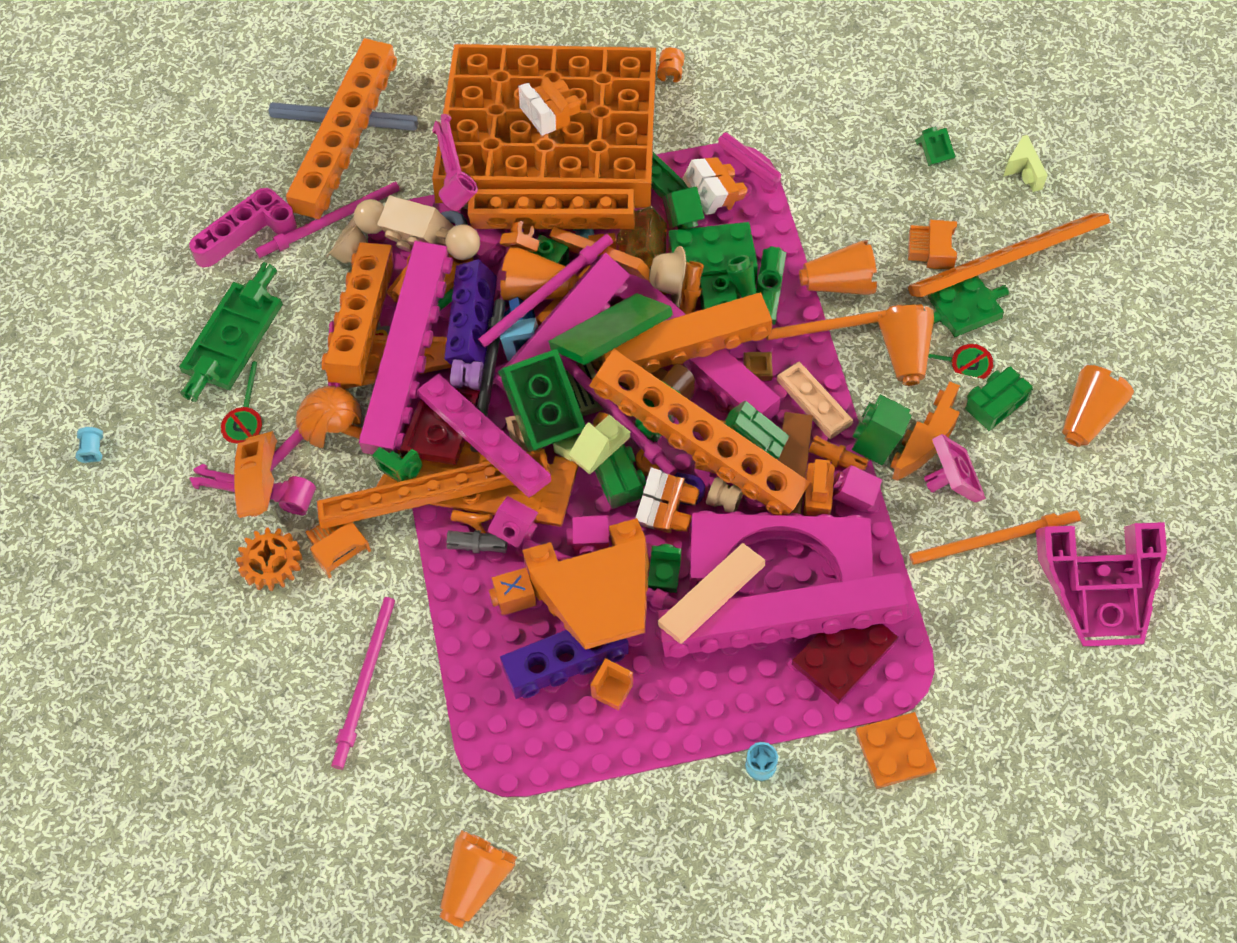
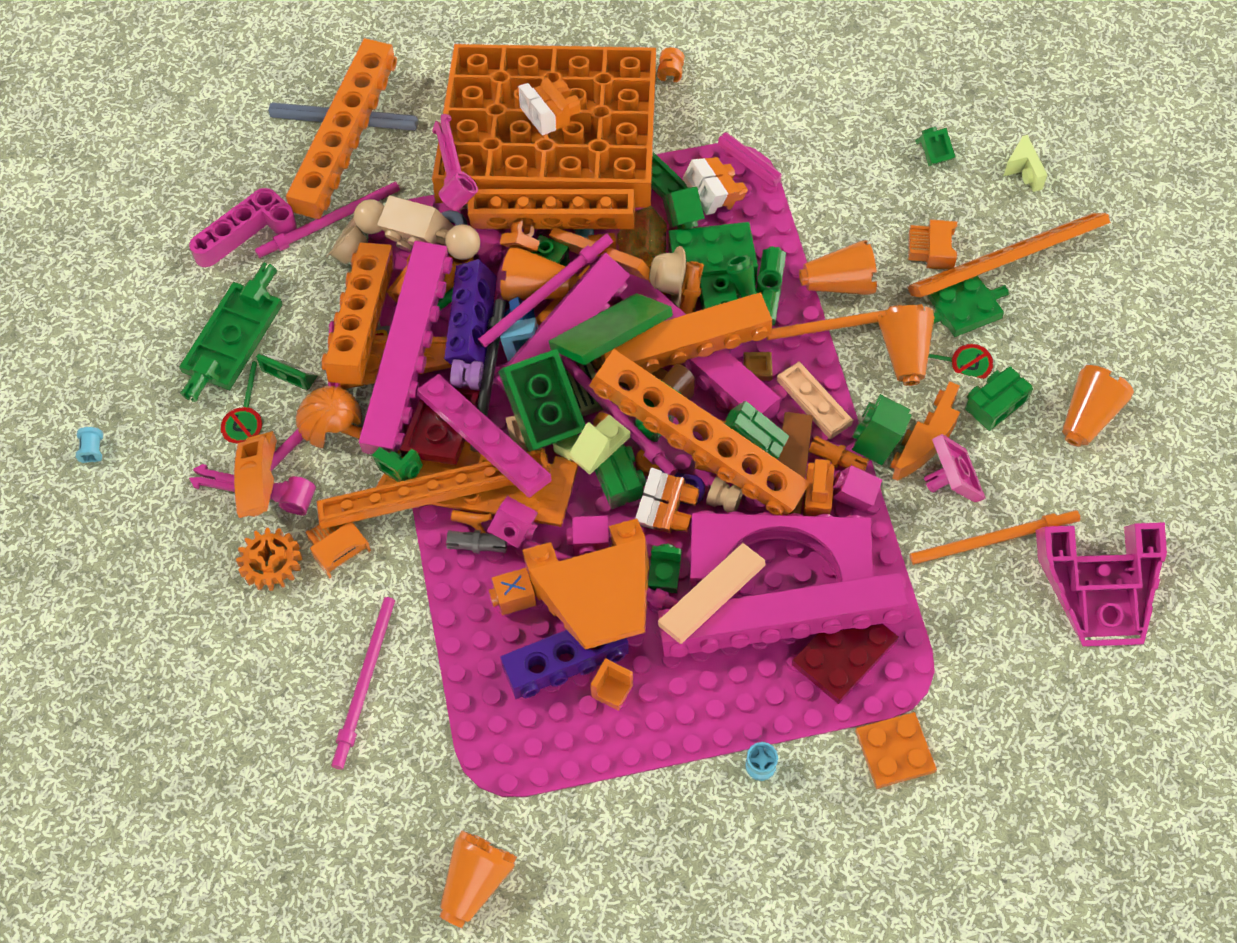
(286, 371): none -> green slope

